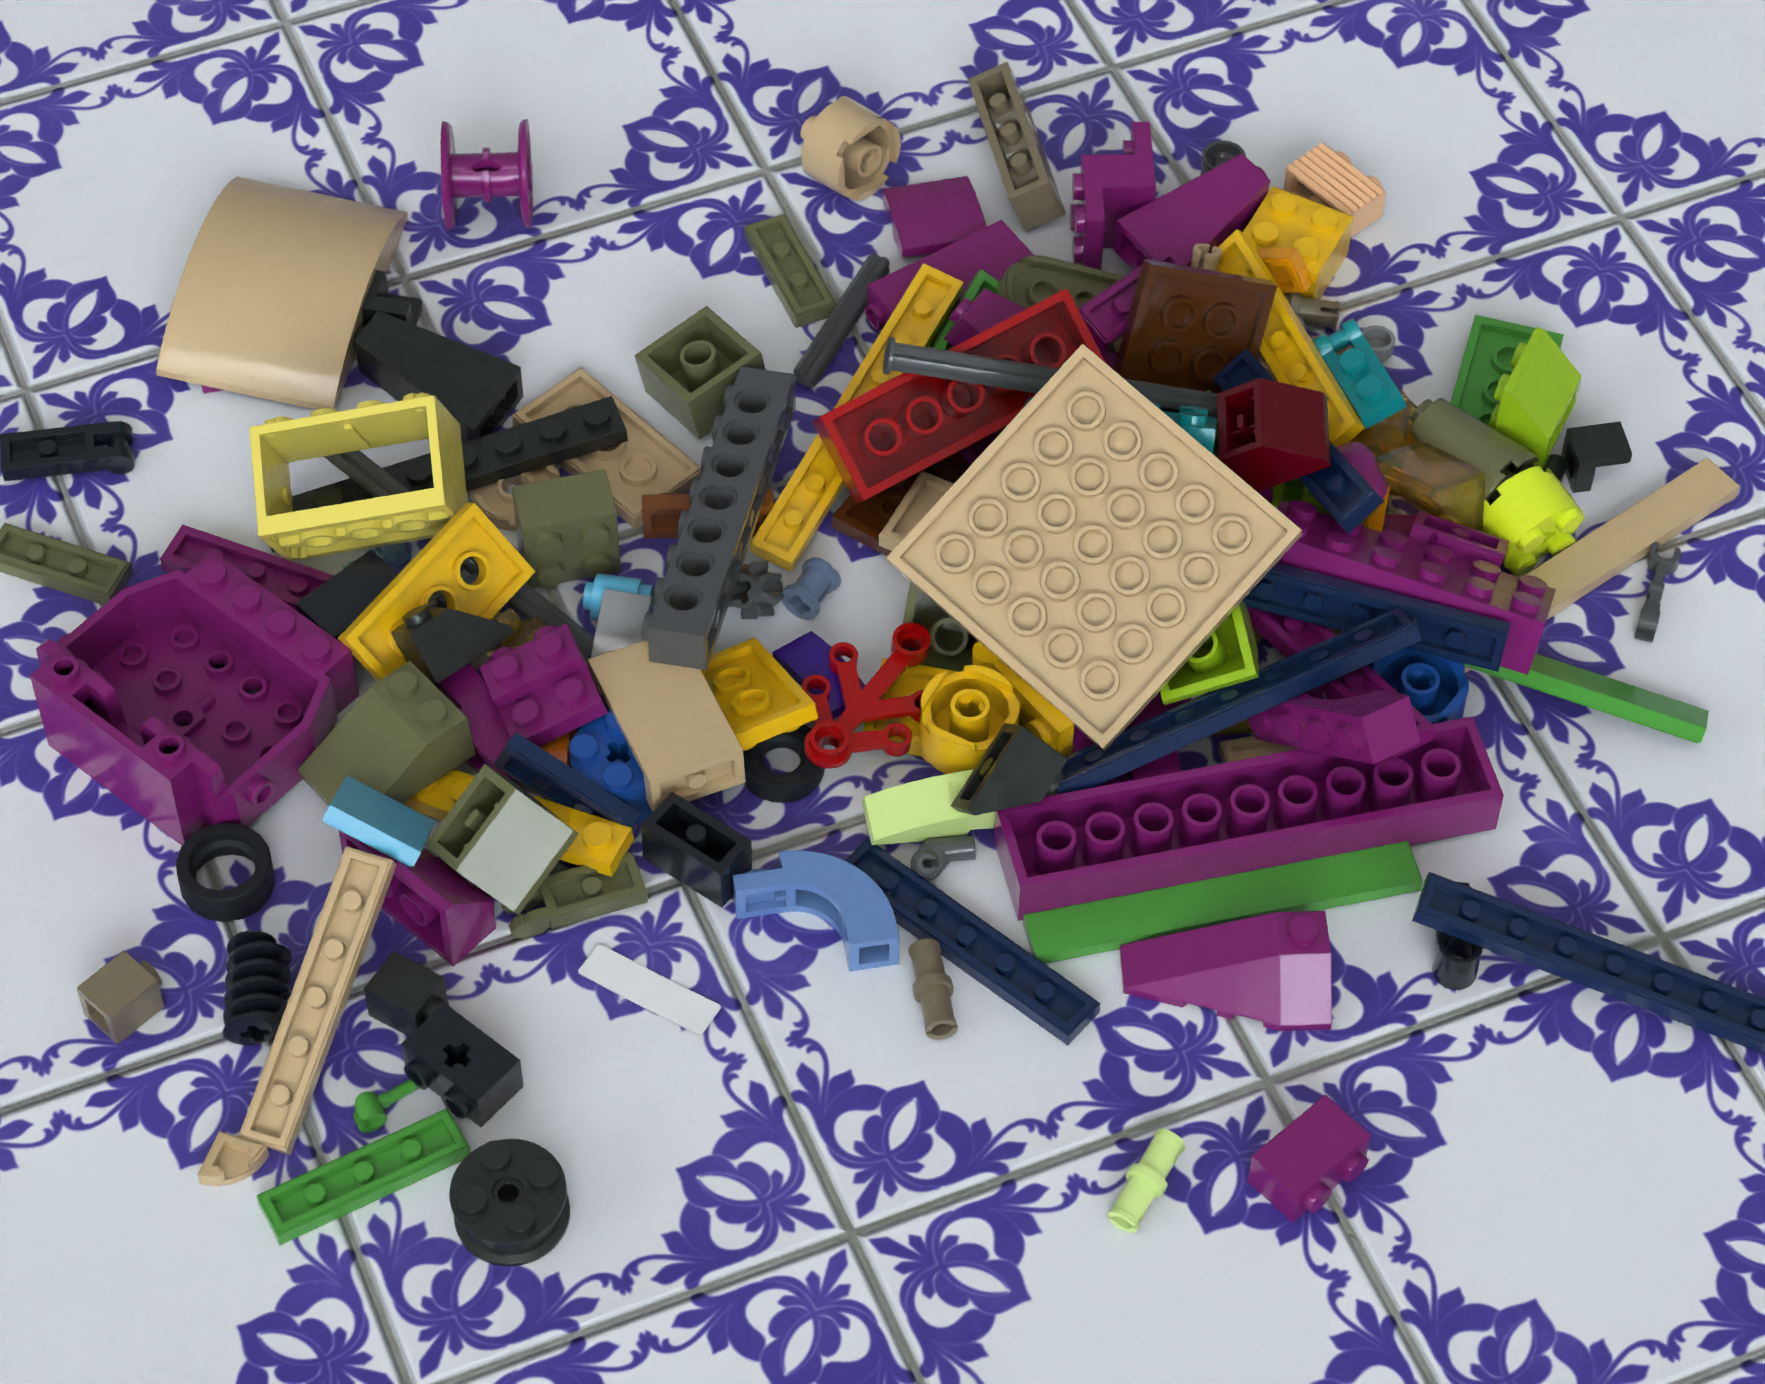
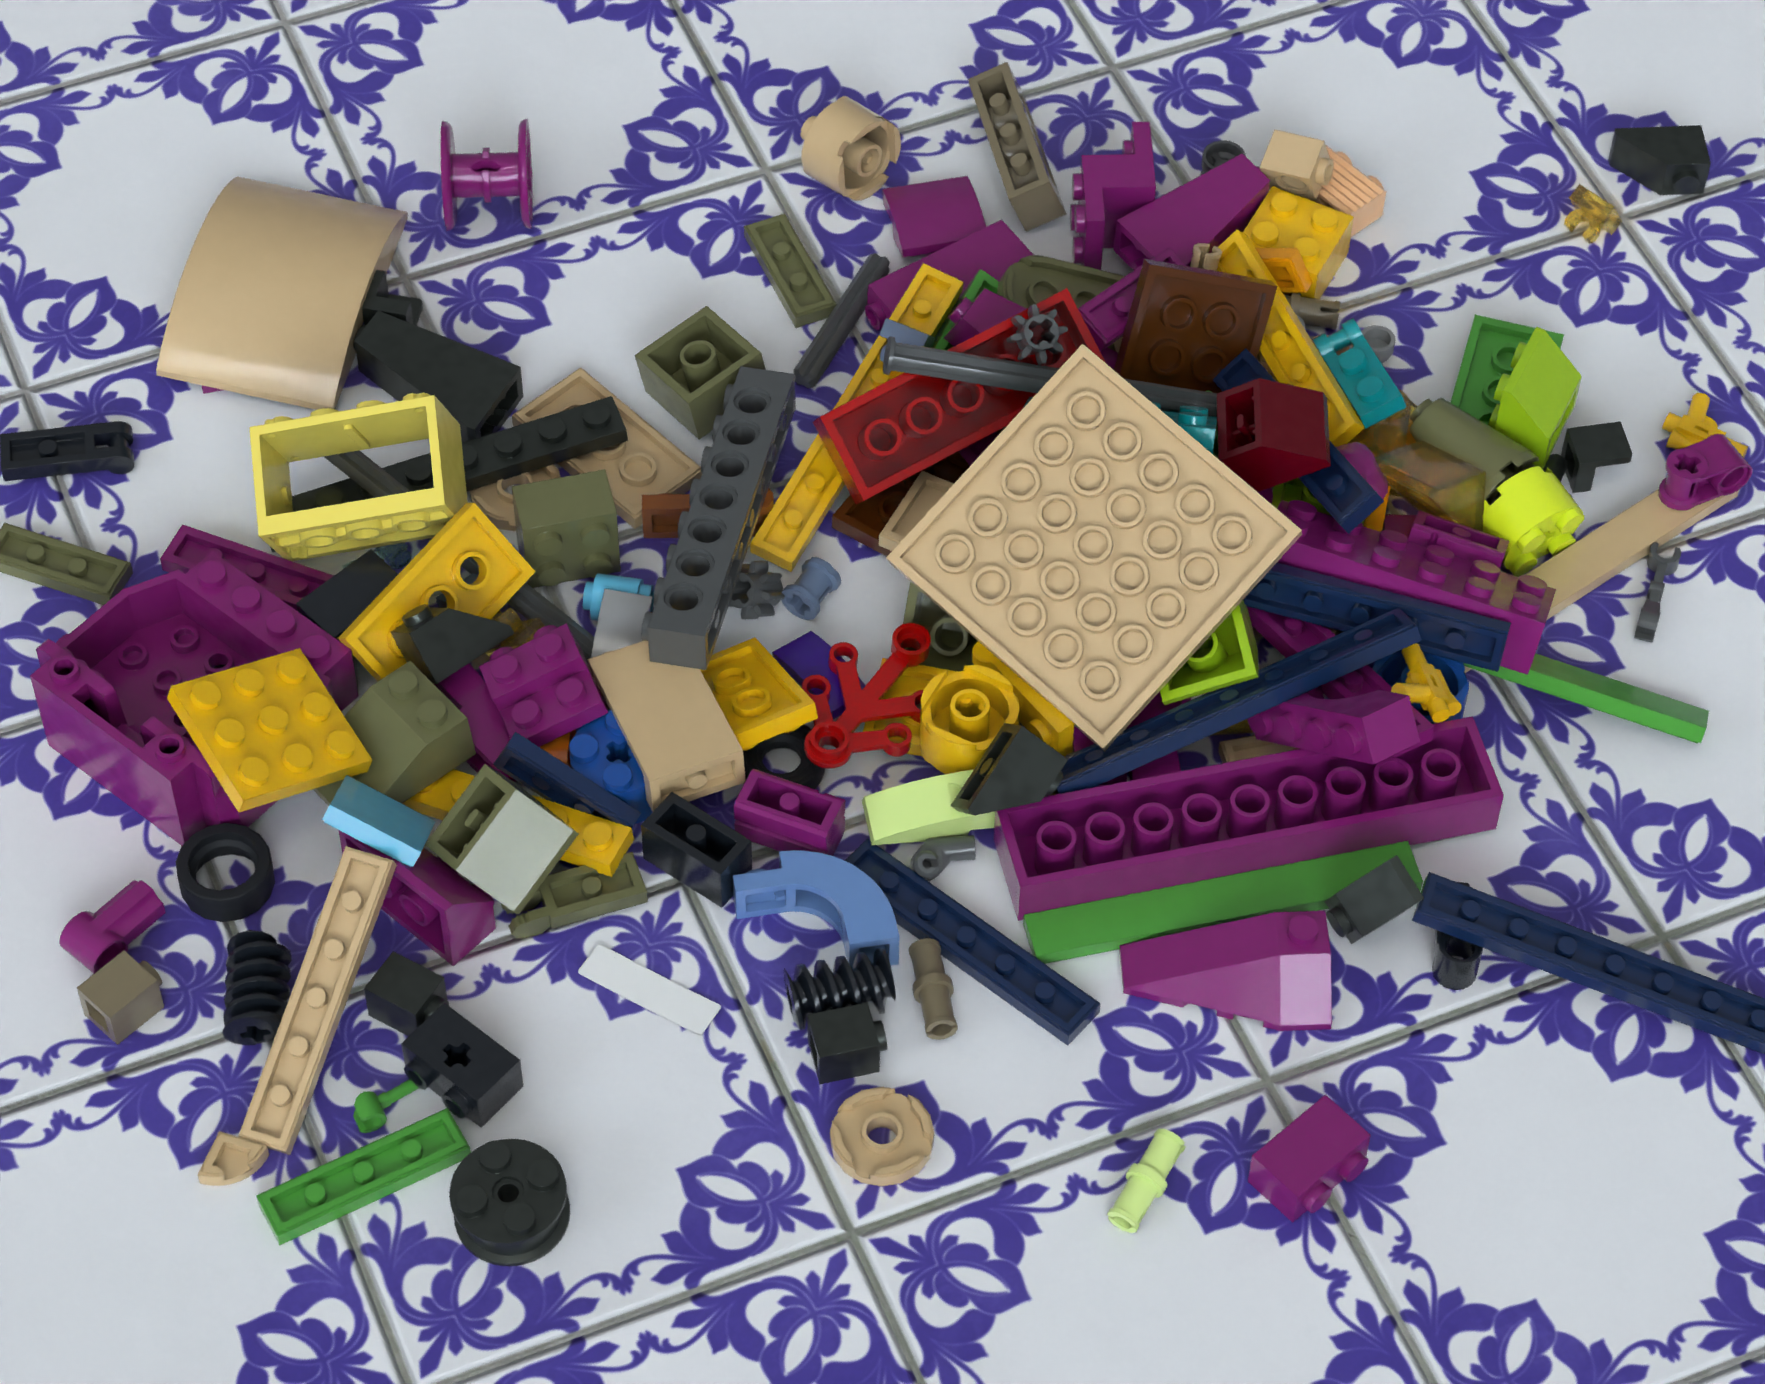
(109, 931): none -> magenta piece
(269, 729): none -> yellow plate
(788, 815): none -> magenta brick
(841, 987): none -> black piece
(845, 1042): none -> pearl dark grey brick
(876, 1162): none -> tan tile
(904, 335): none -> sand blue tile
(1024, 334): none -> dark grey gear
(1297, 164): none -> tan brick
(1372, 900): none -> pearl dark grey slope
(1427, 686): none -> yellow piece
(1593, 210): none -> clear yellow tile
(1663, 158): none -> pearl dark grey slope
(1695, 426): none -> yellow piece
(1703, 473): none -> magenta piece

